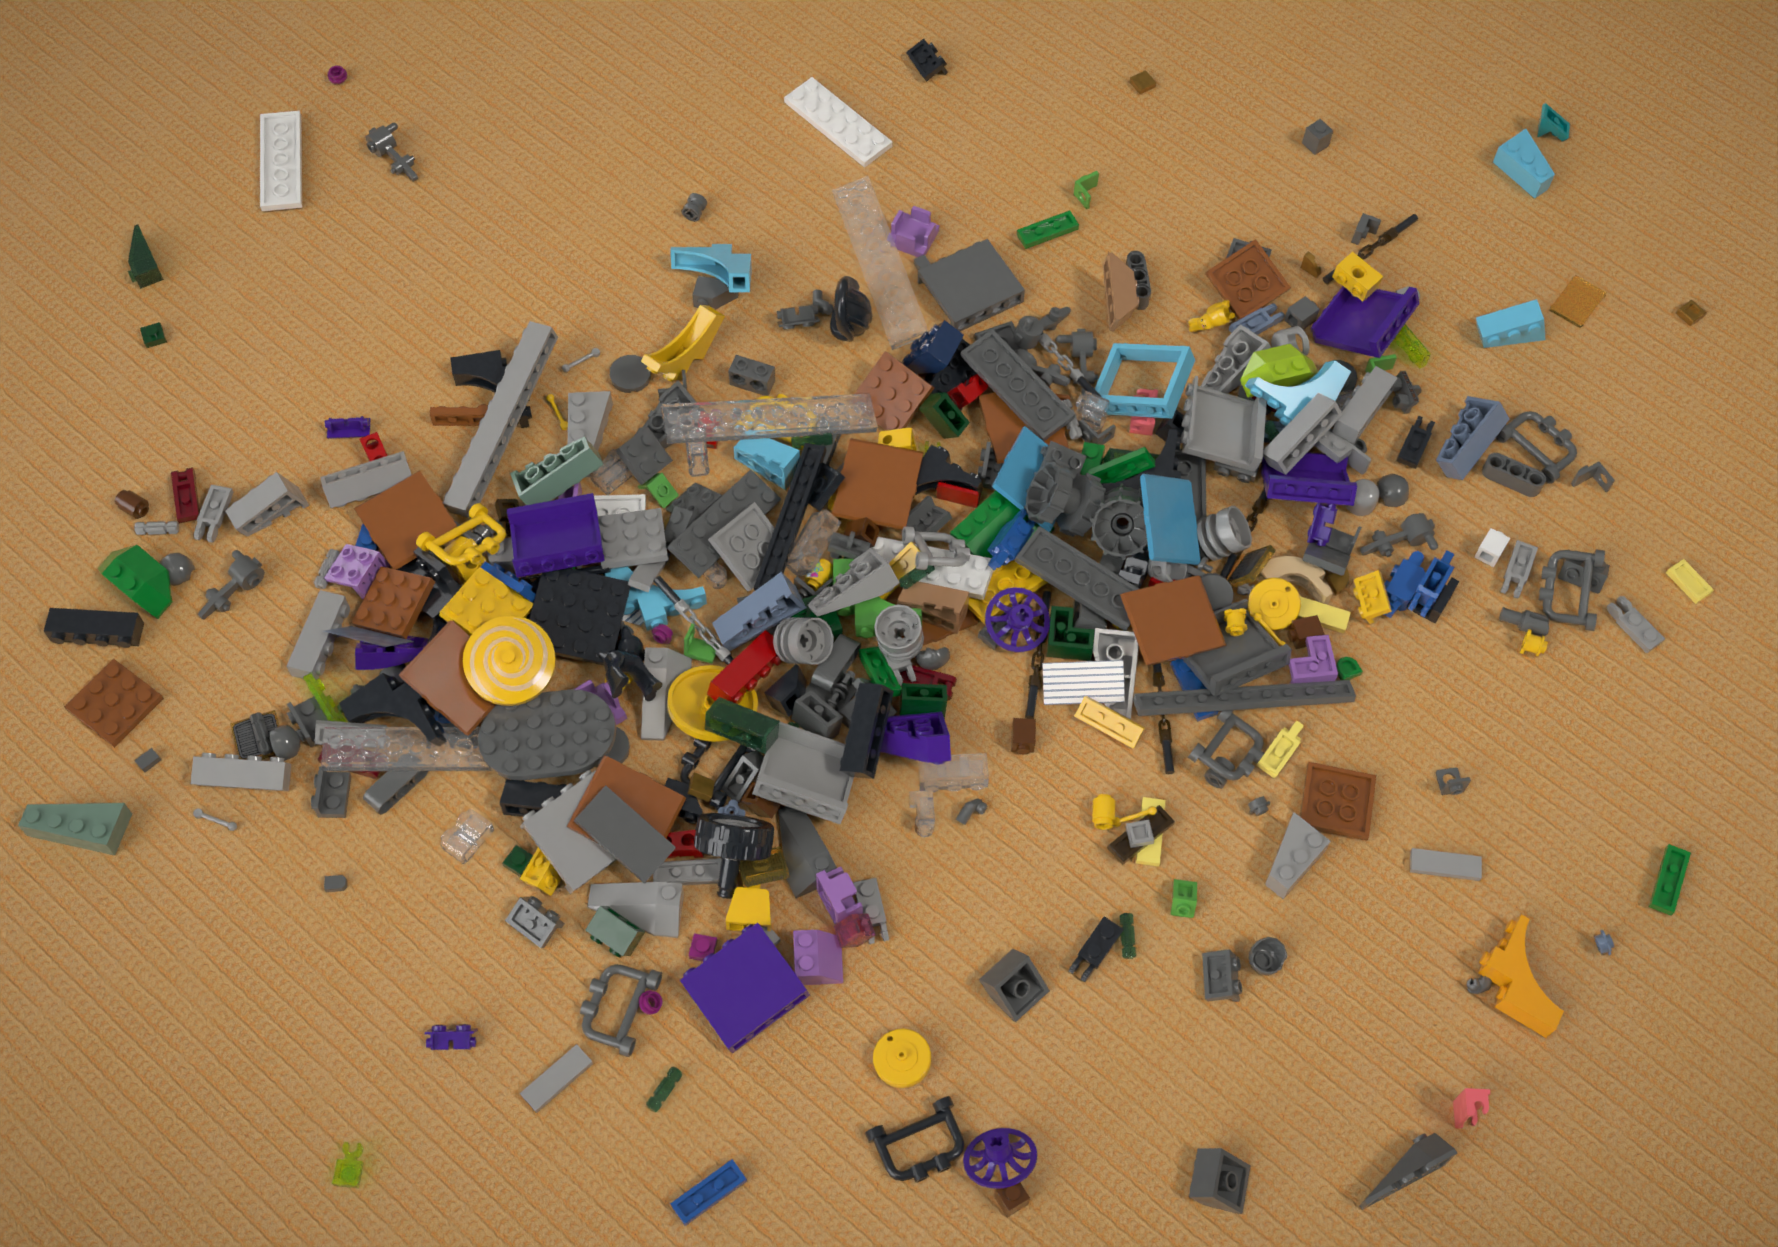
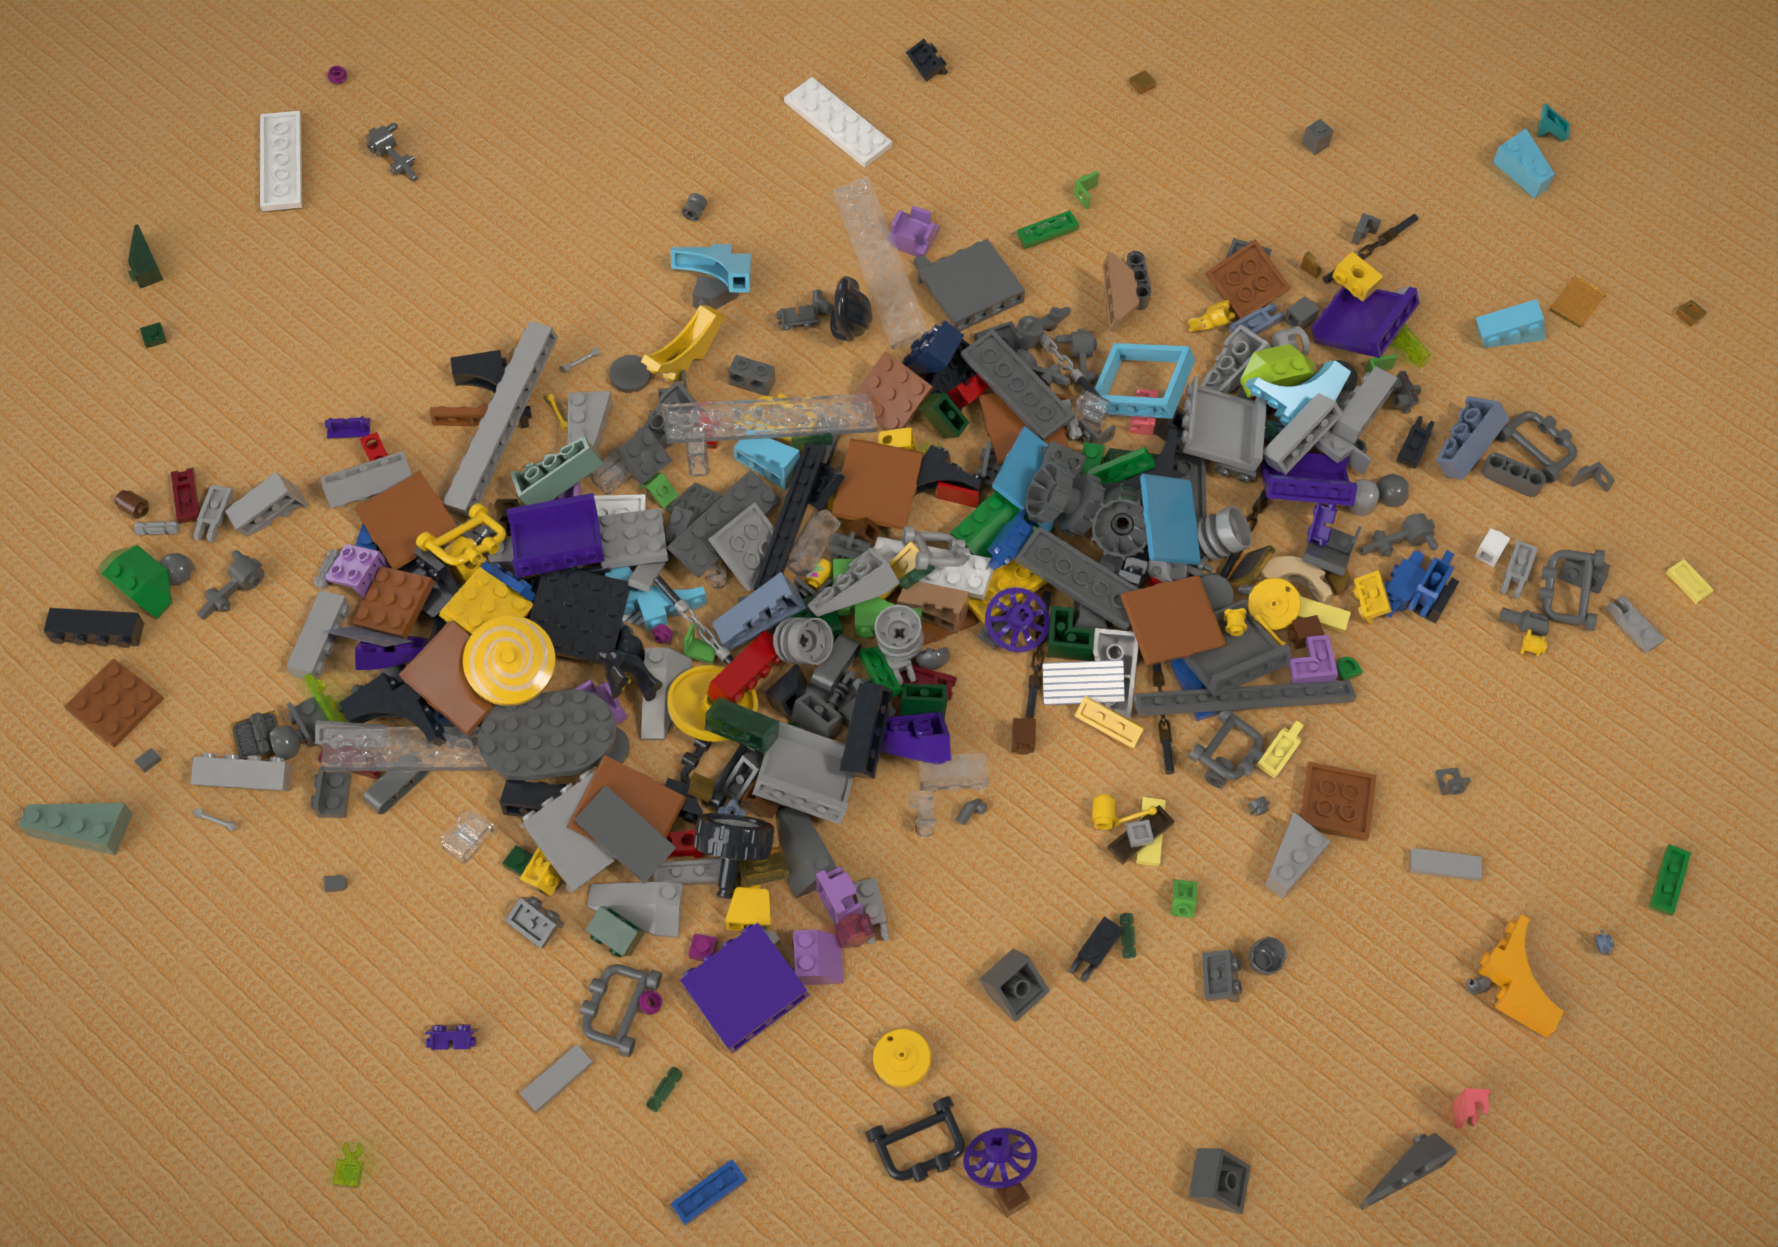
(927, 516): dark grey bracket -> none

